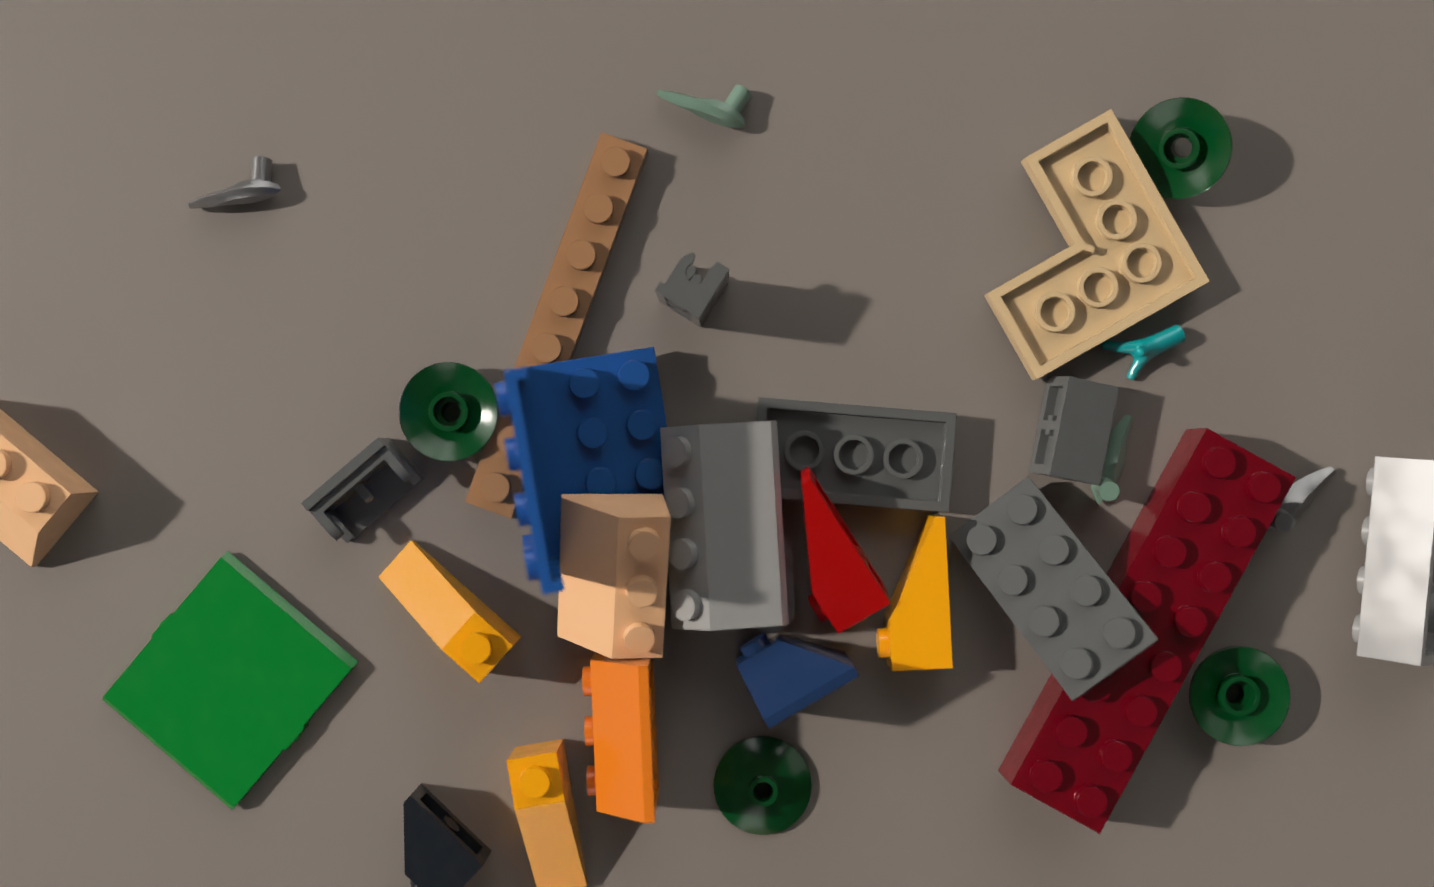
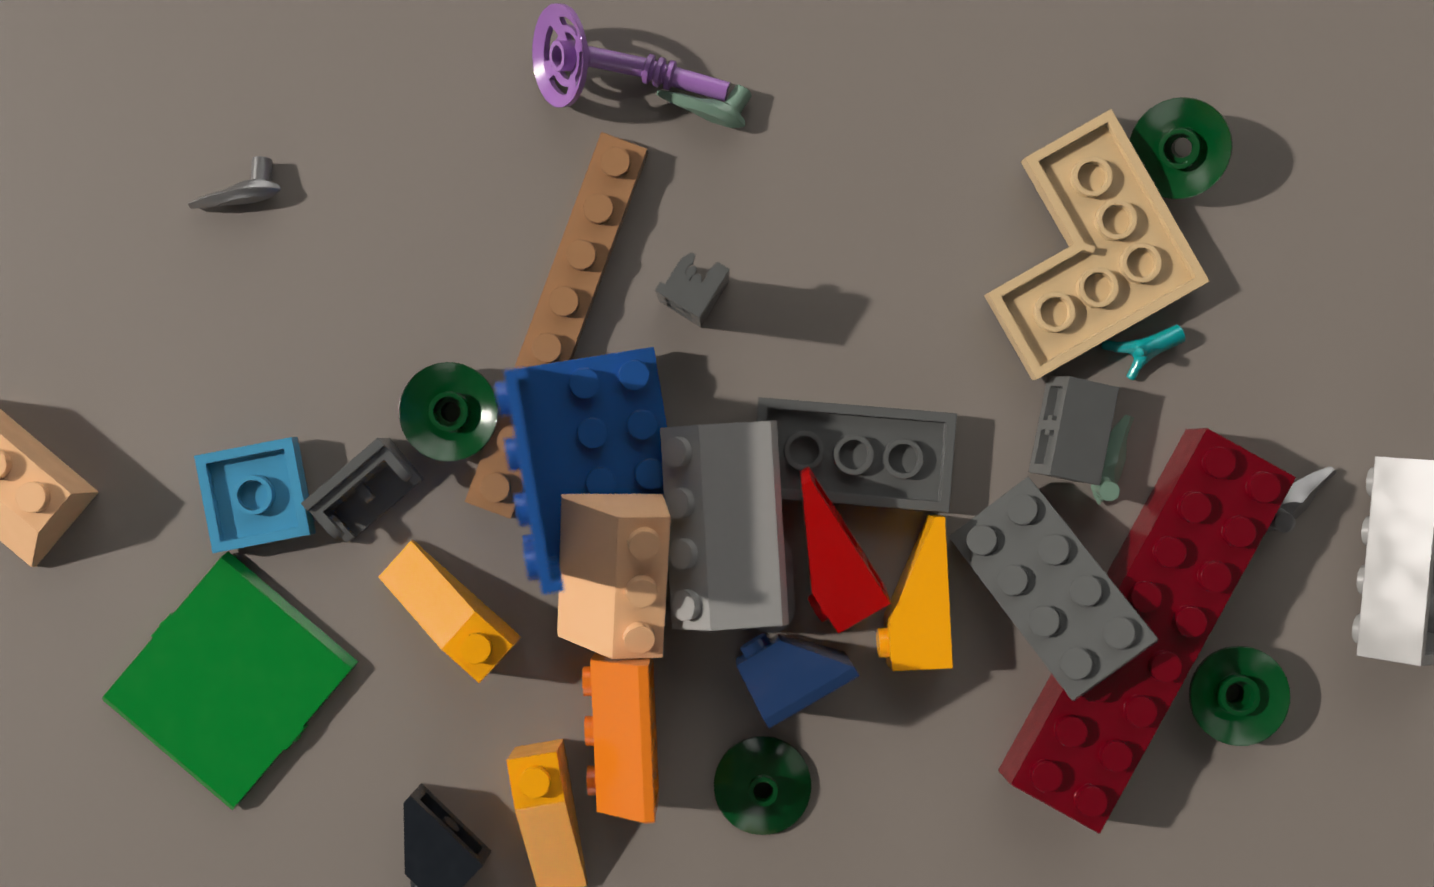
(254, 494): none -> dark azure plate
(578, 56): none -> medium lavender dish

